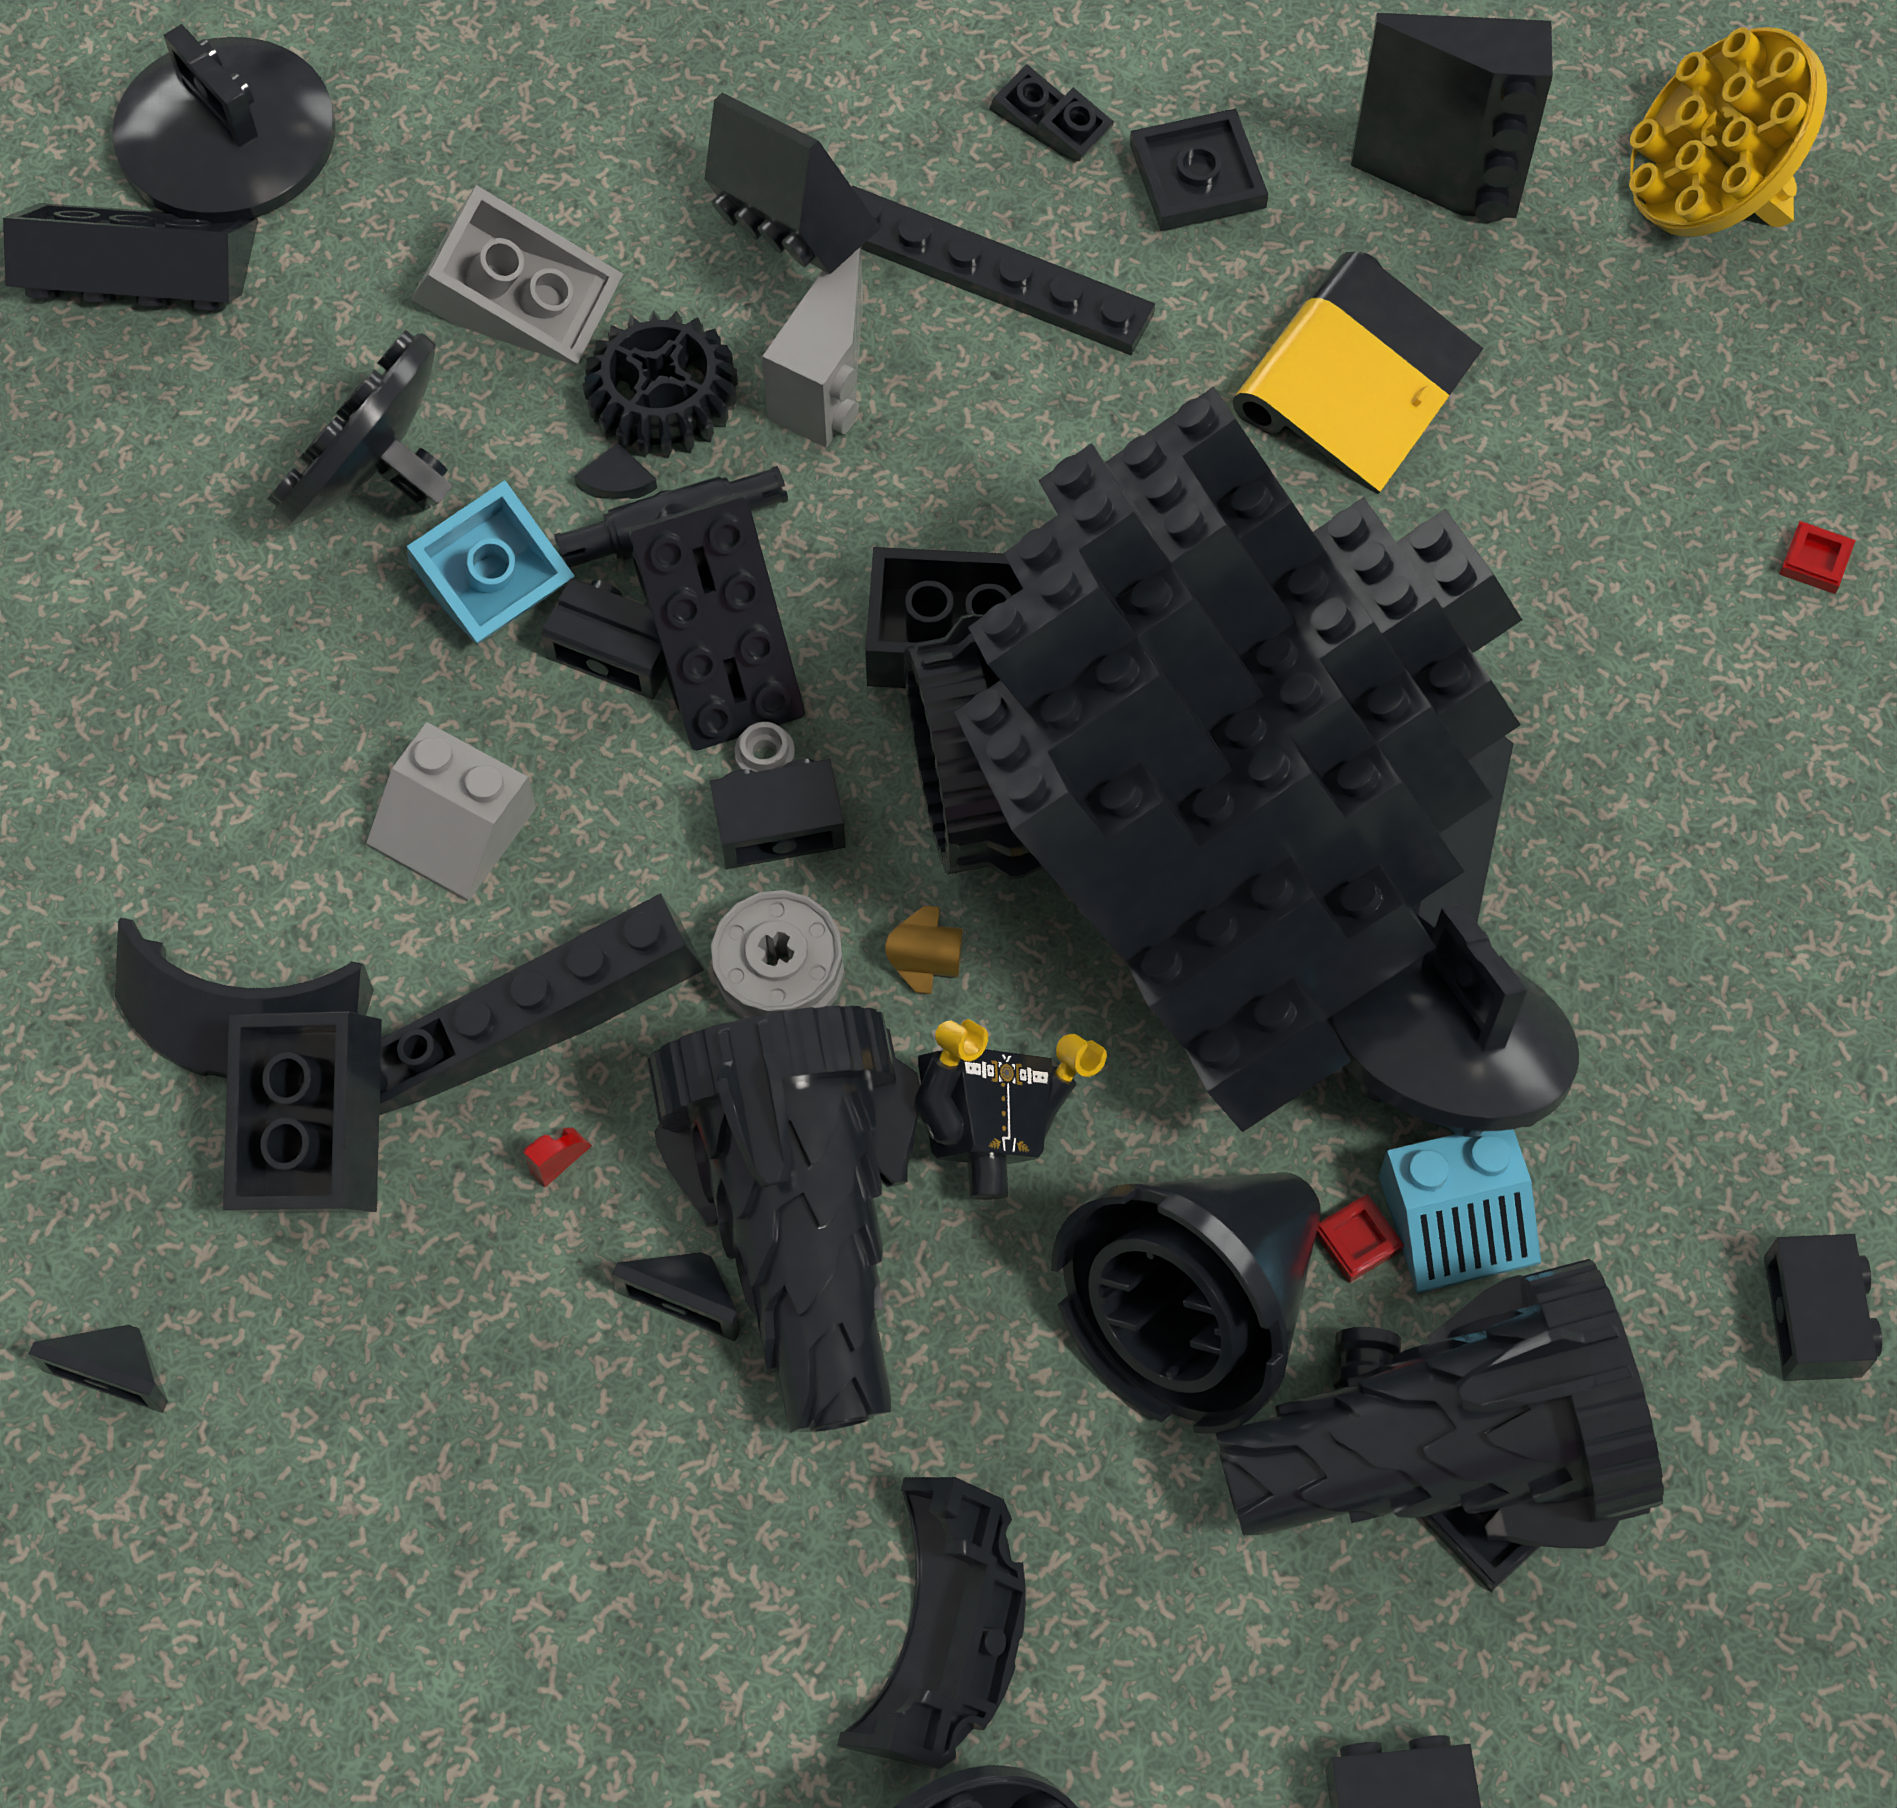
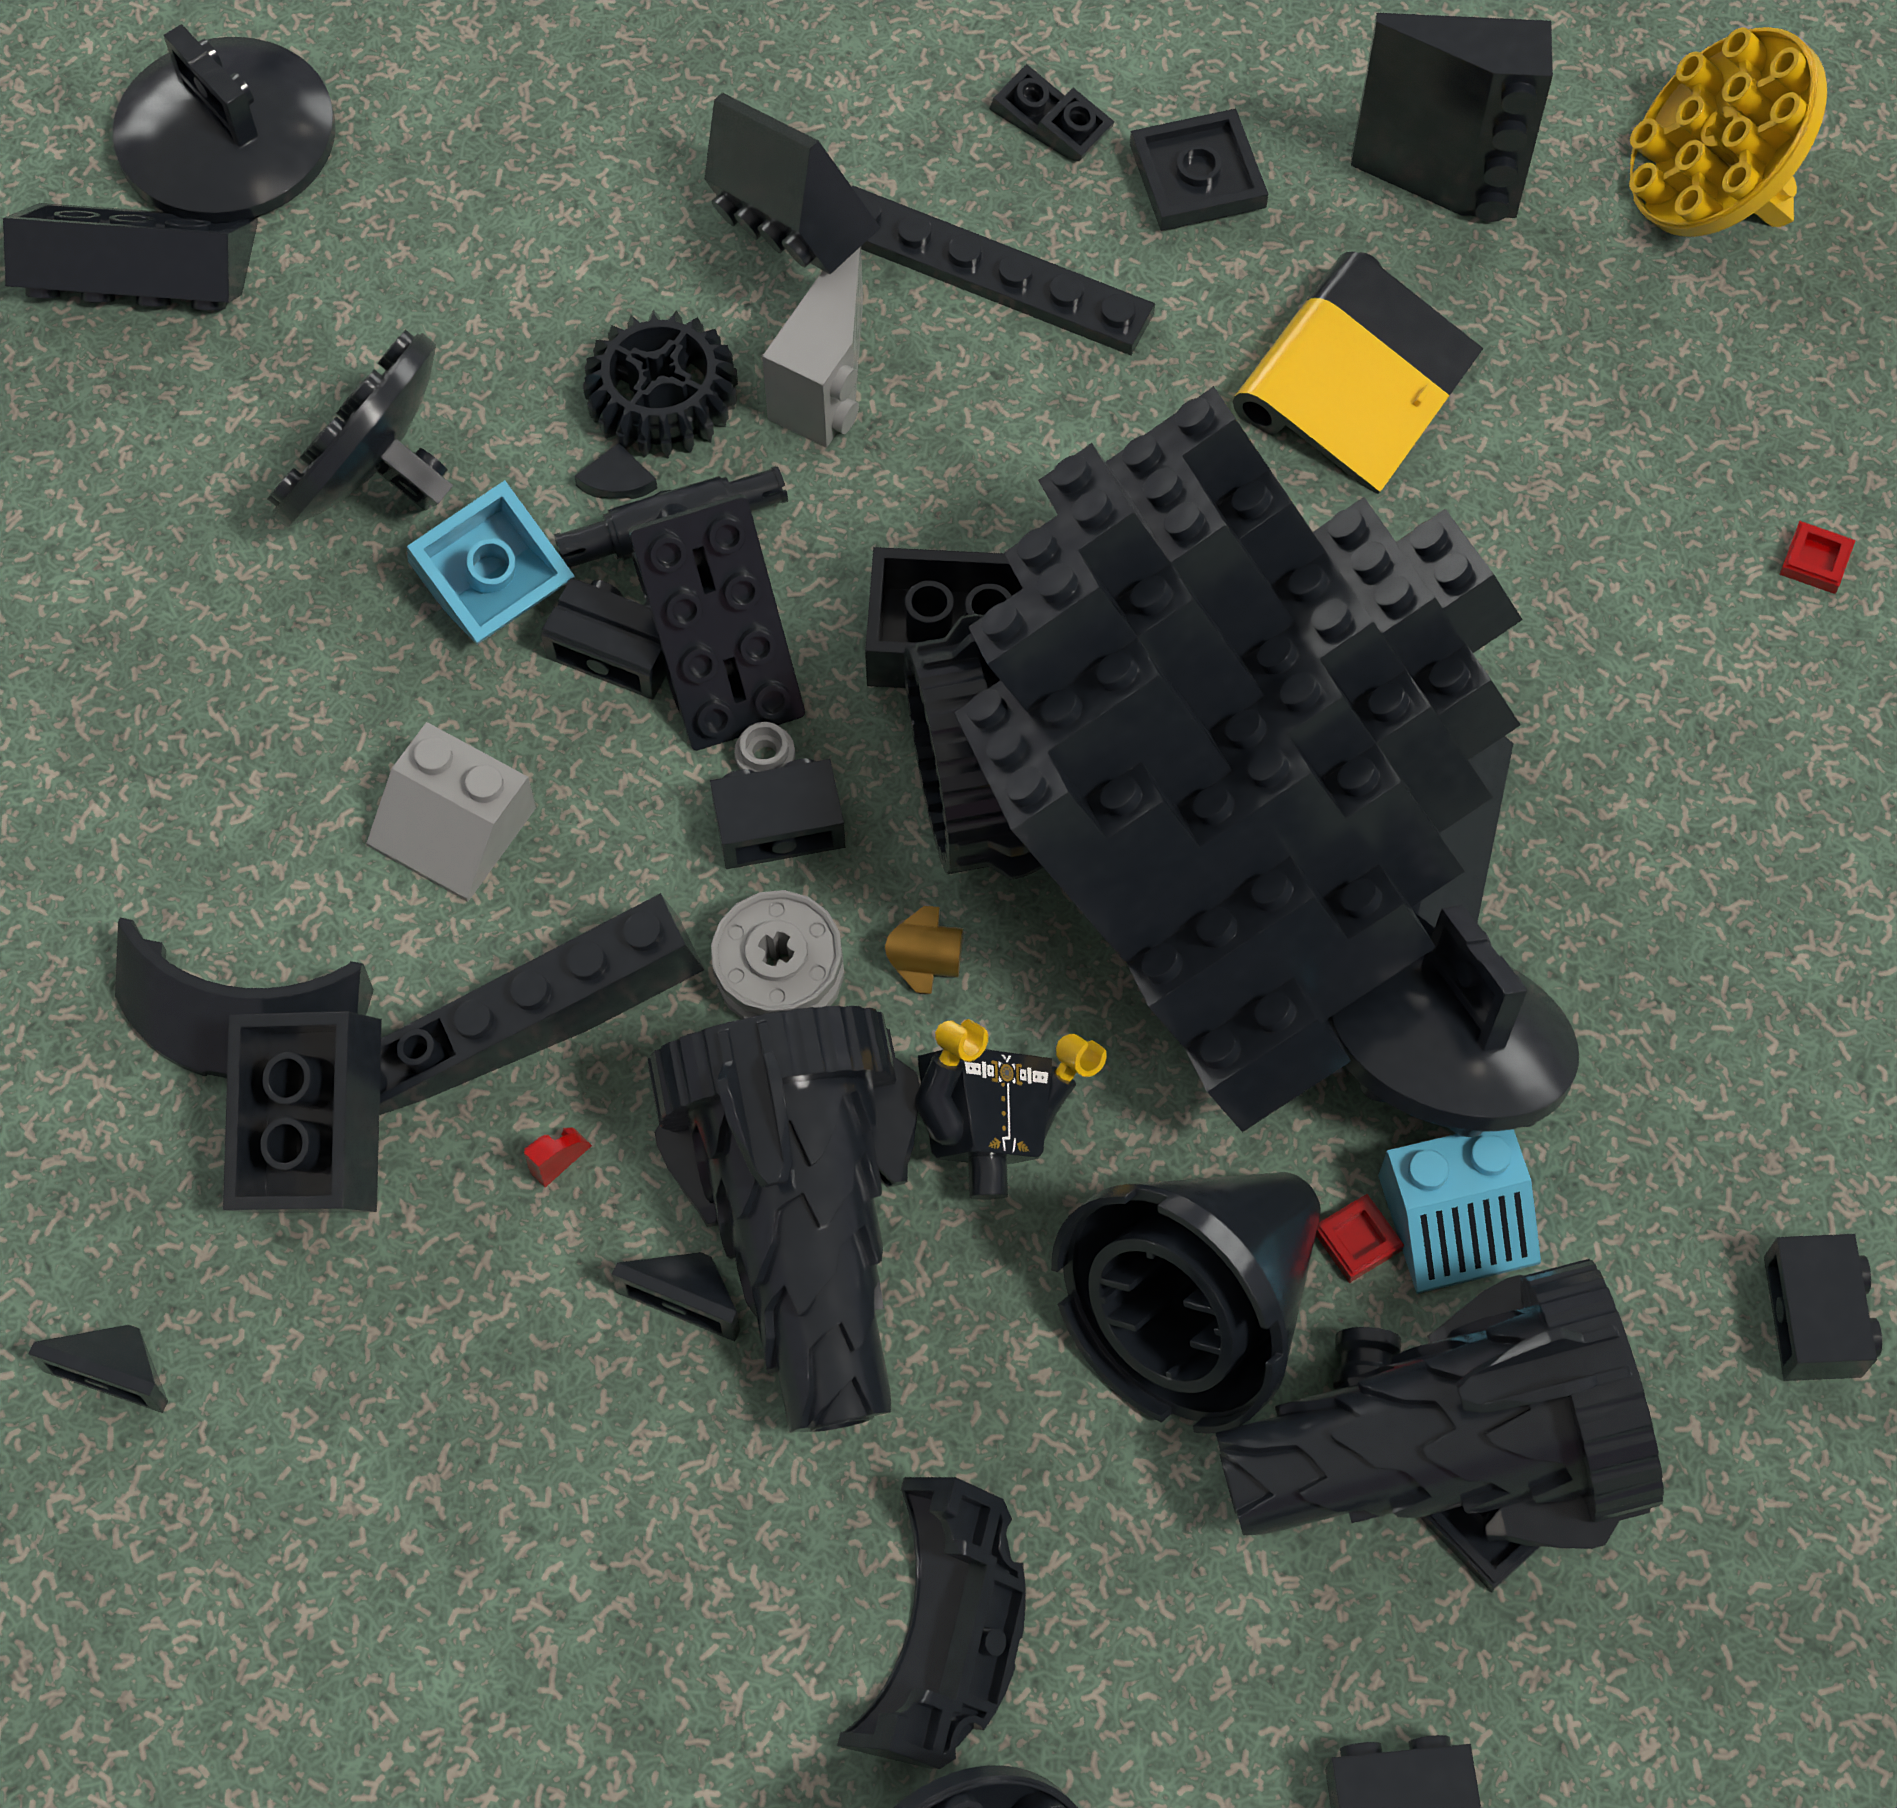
(516, 280): light grey slope -> none

